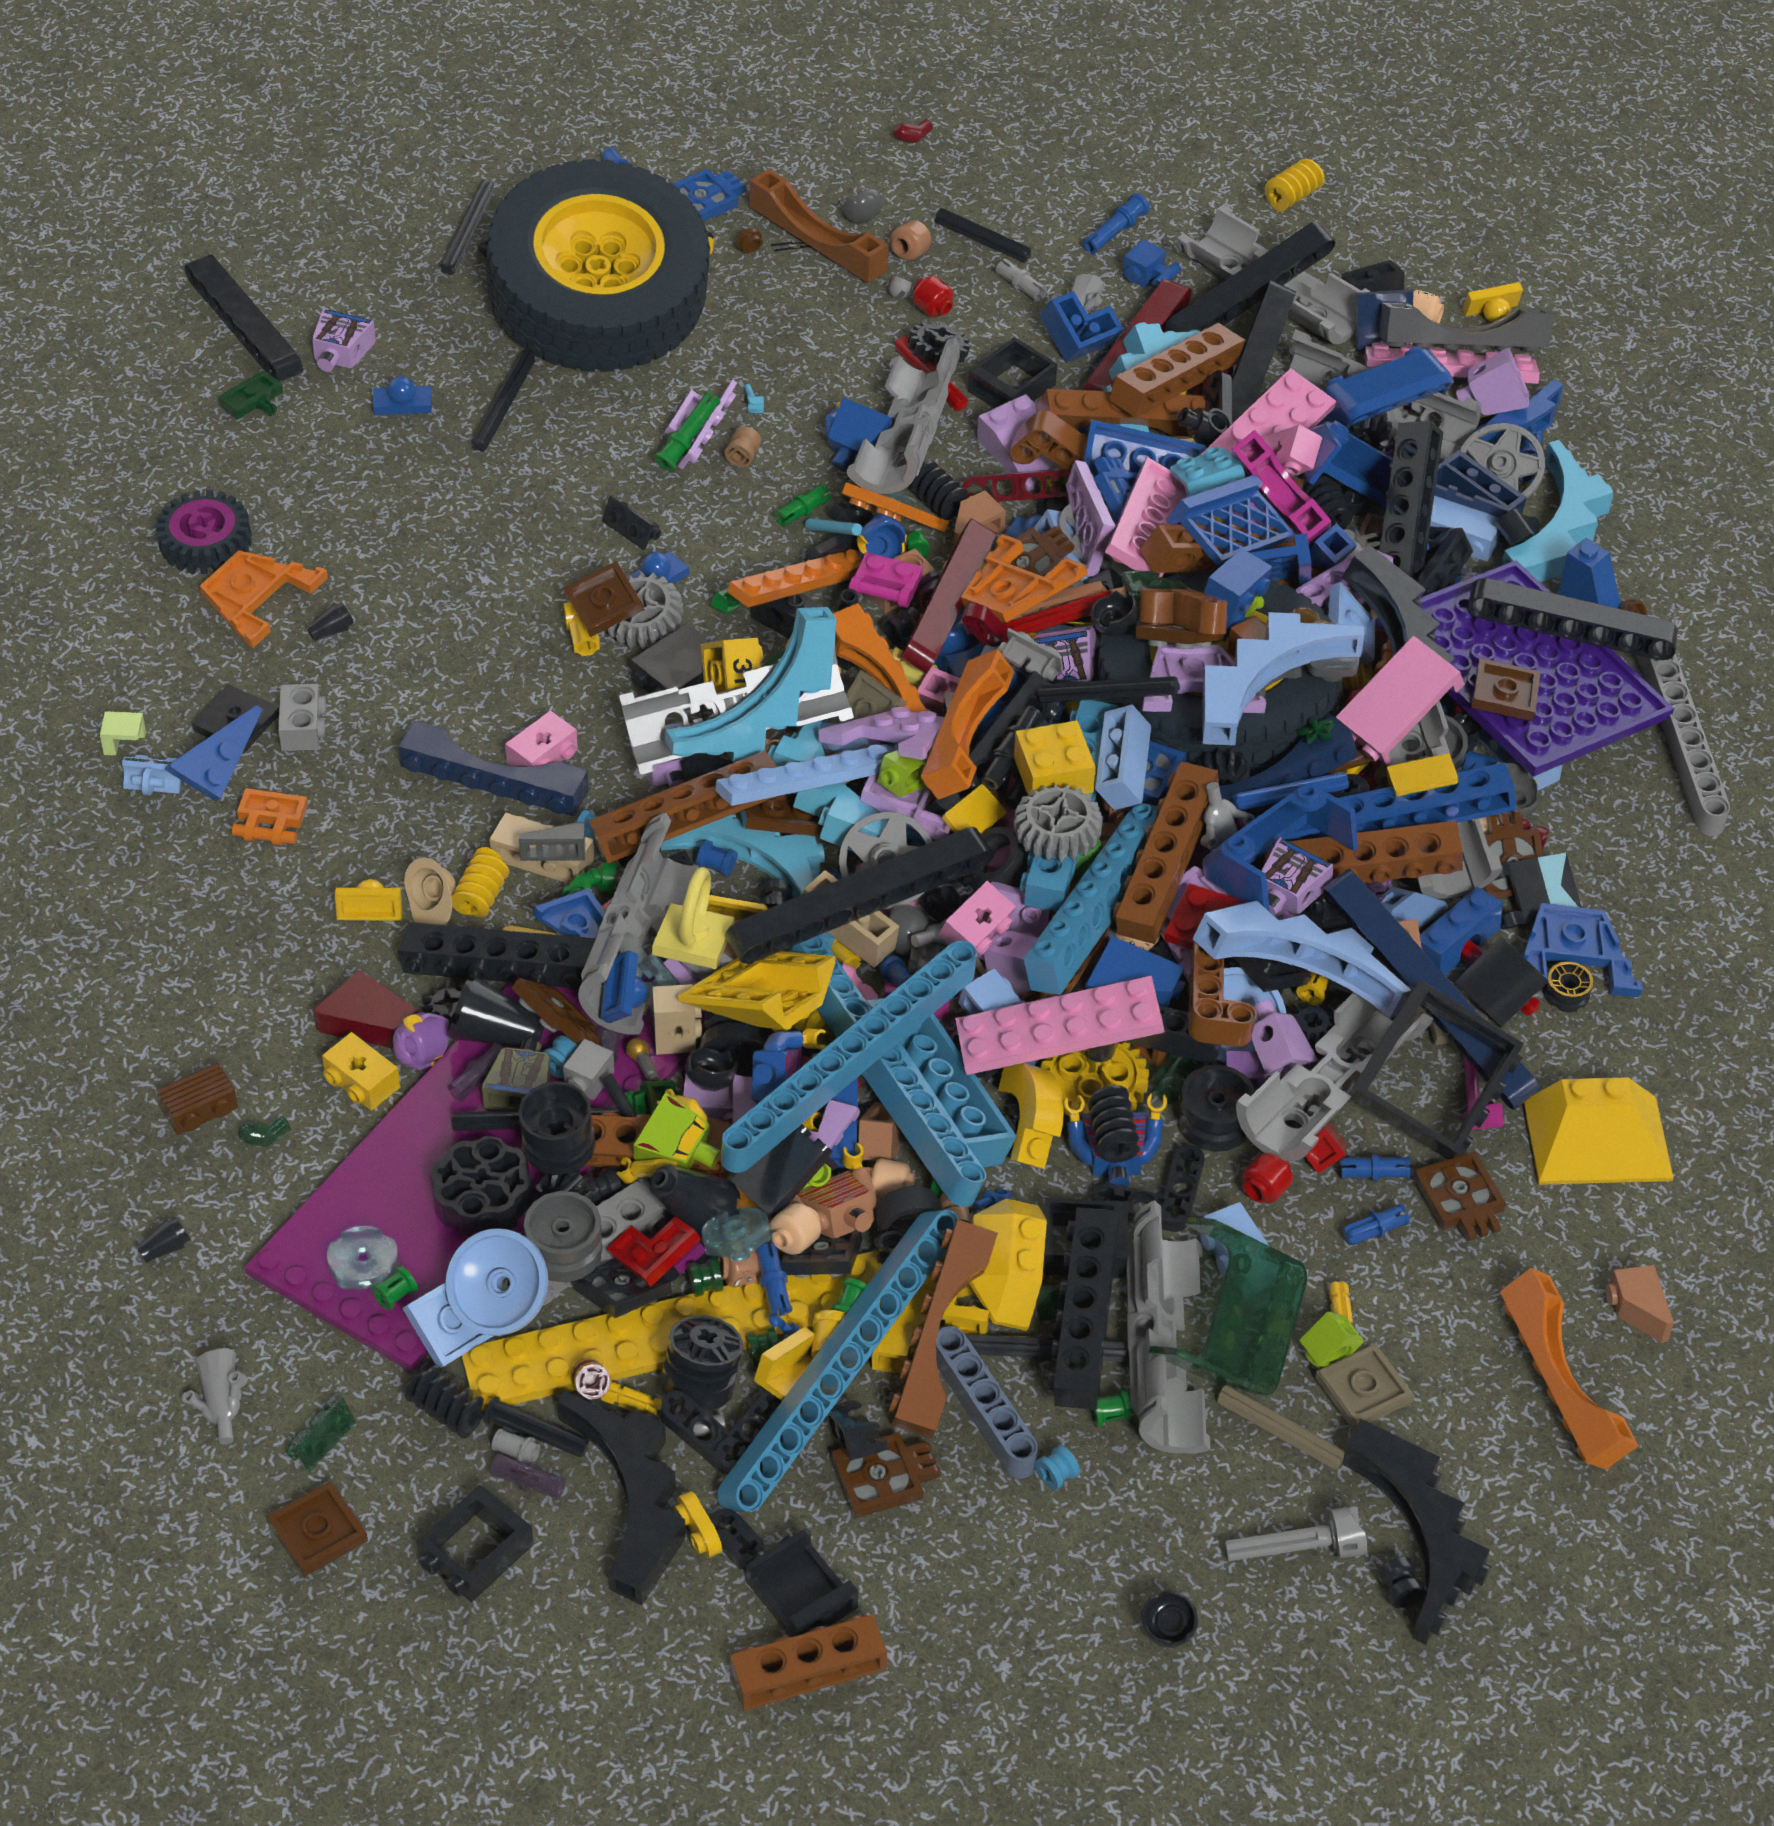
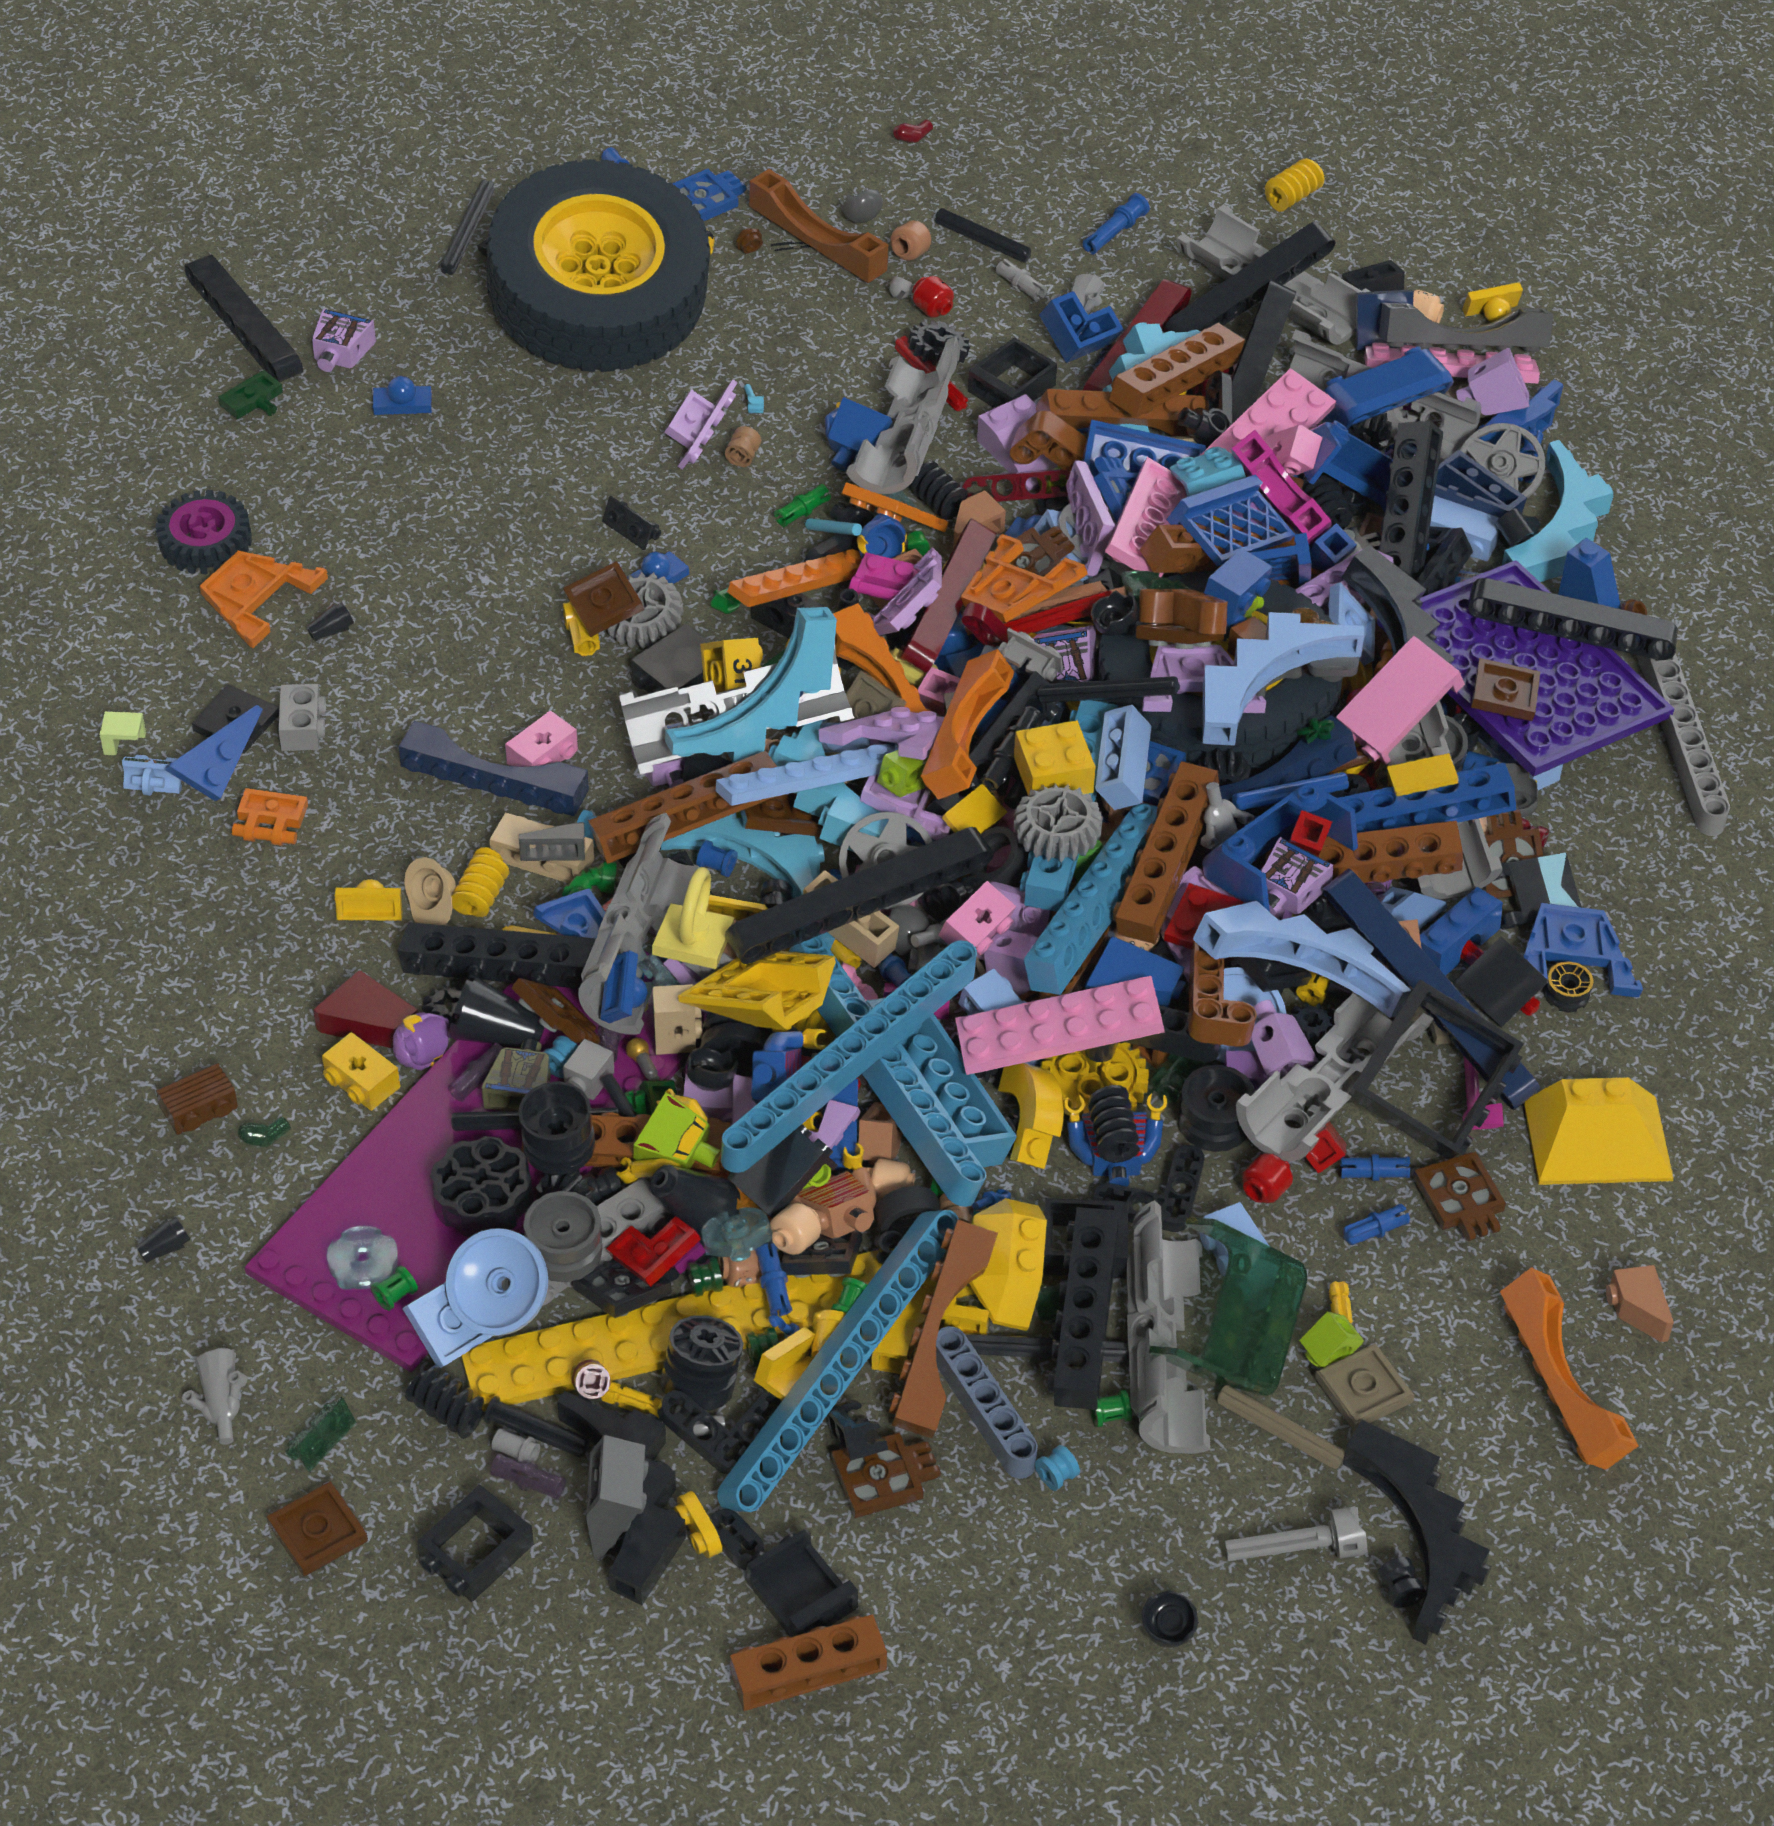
(503, 401): black axle -> none
(614, 1490): none -> dark grey slope
(679, 441): green pin -> none
(917, 593): none -> lavender wing
(1147, 265): blue brick -> none
(1310, 832): none -> red brick

